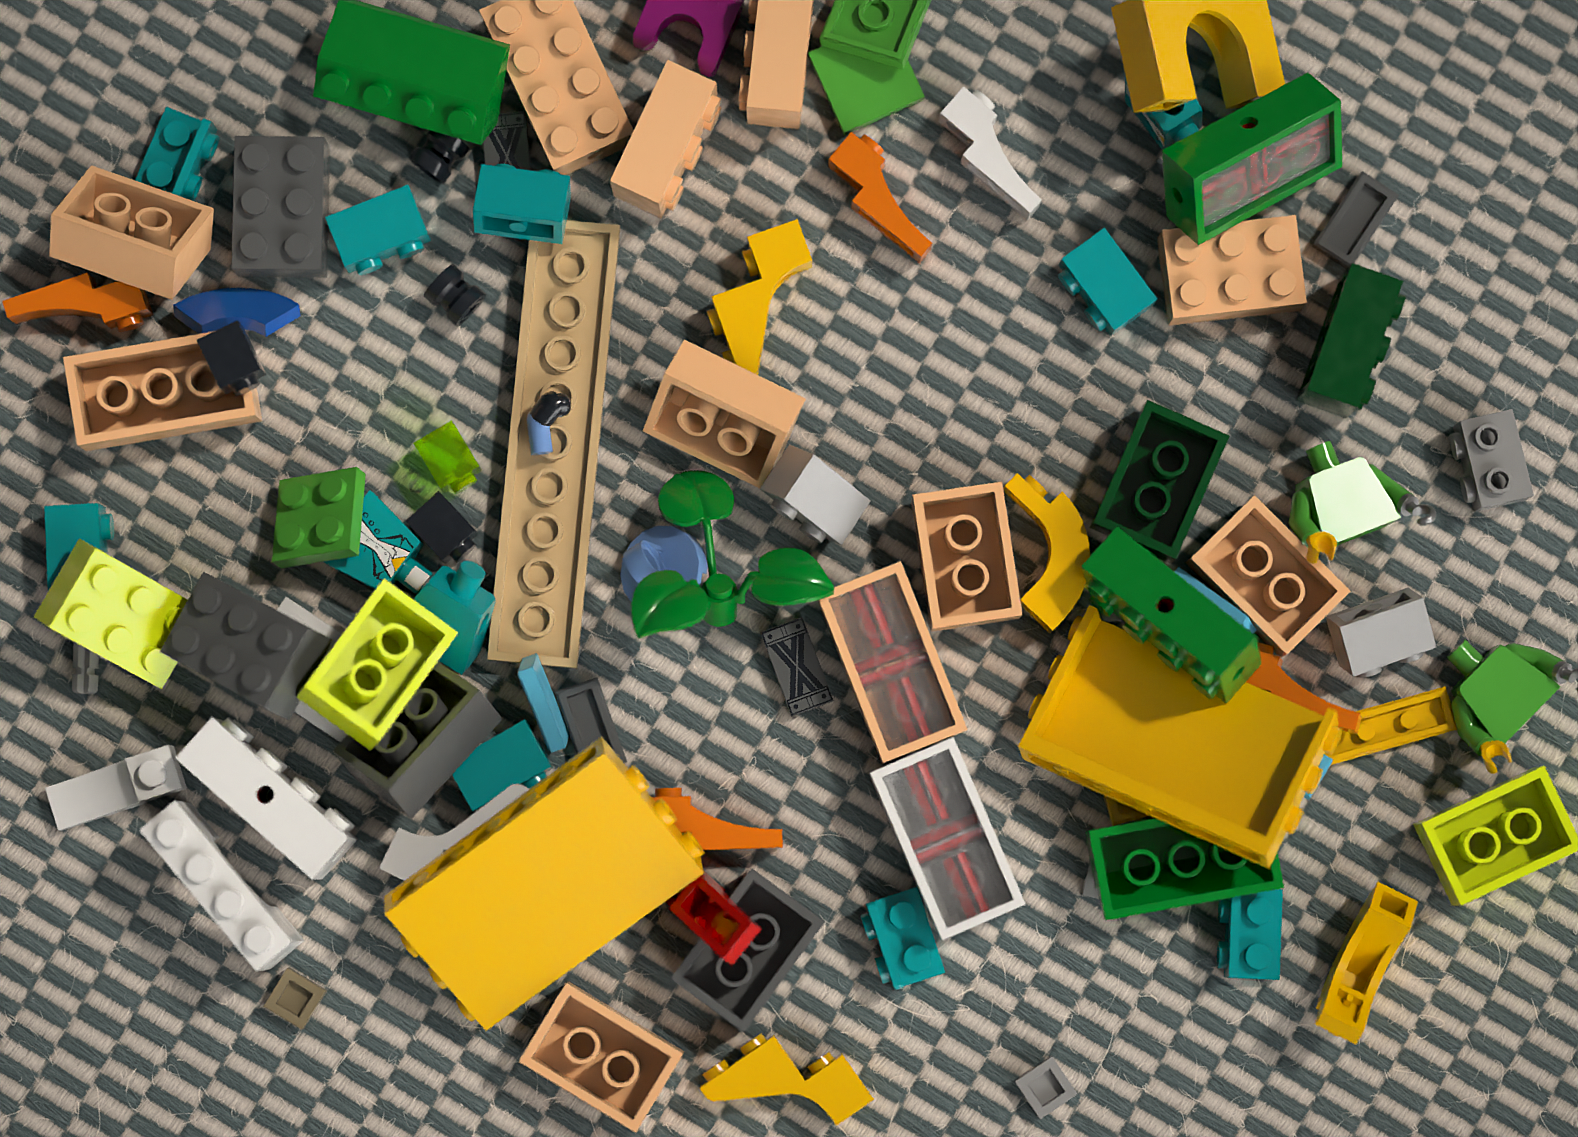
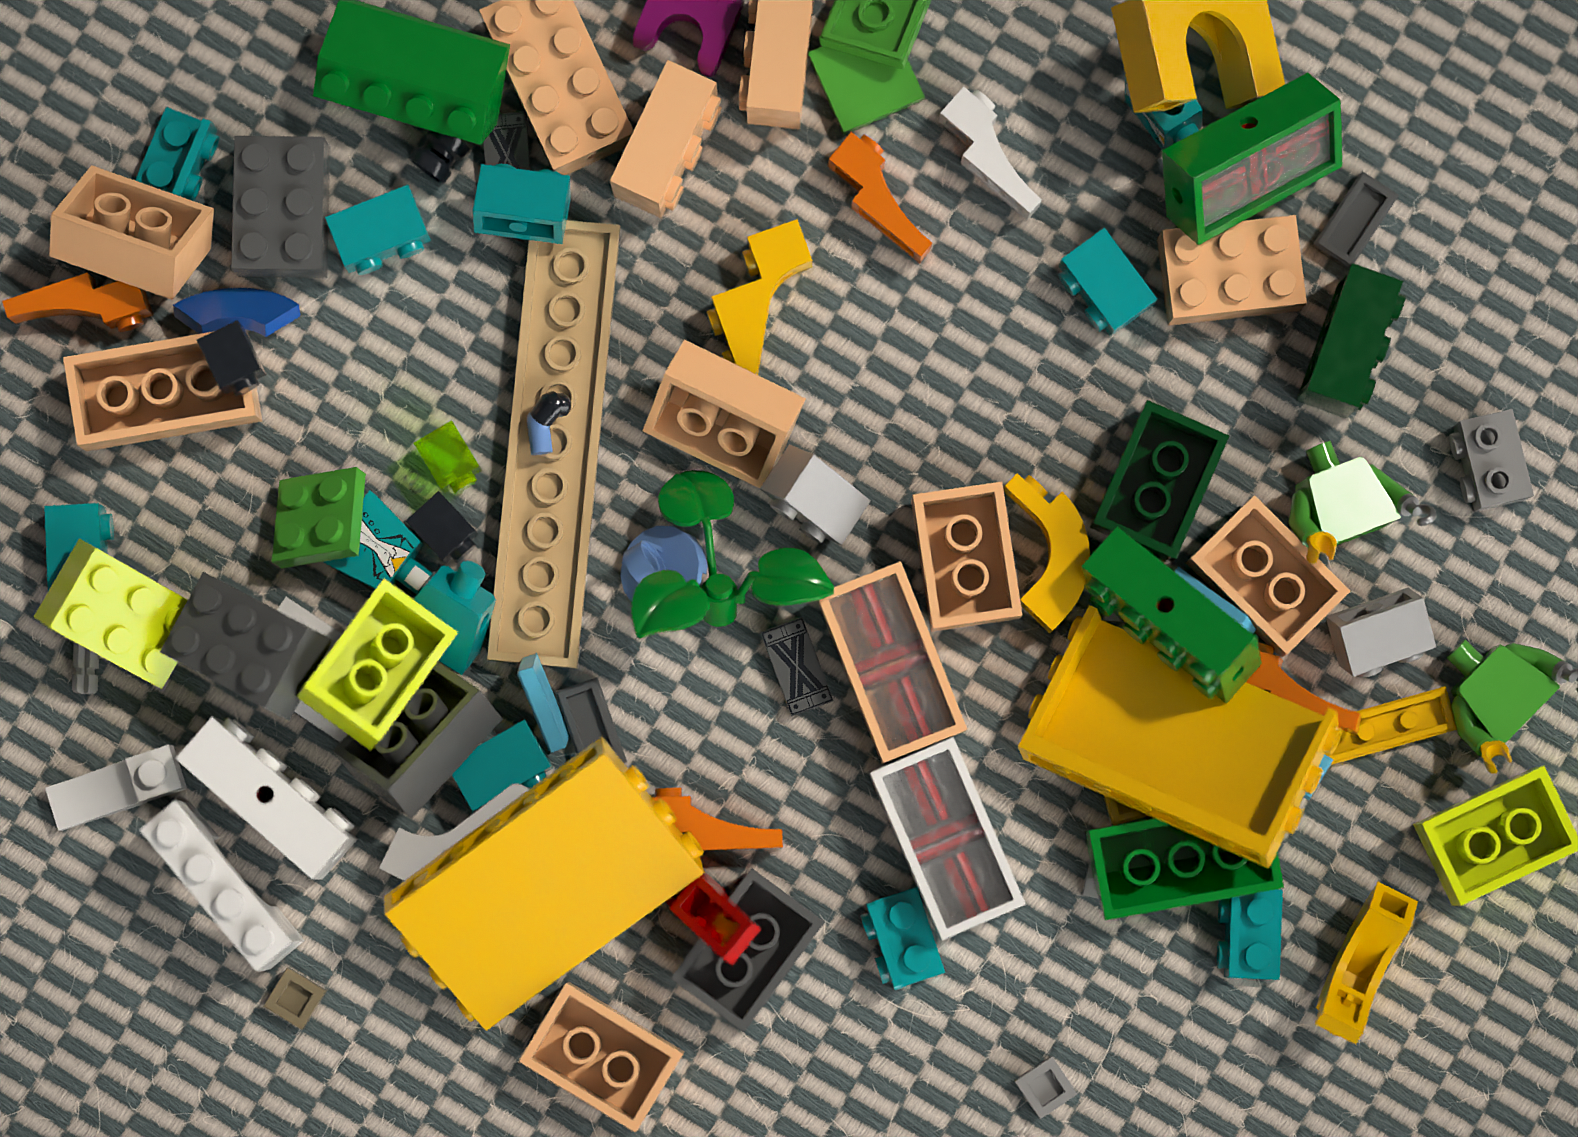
(454, 295): black wheel -> none
(770, 1071): yellow arch -> none

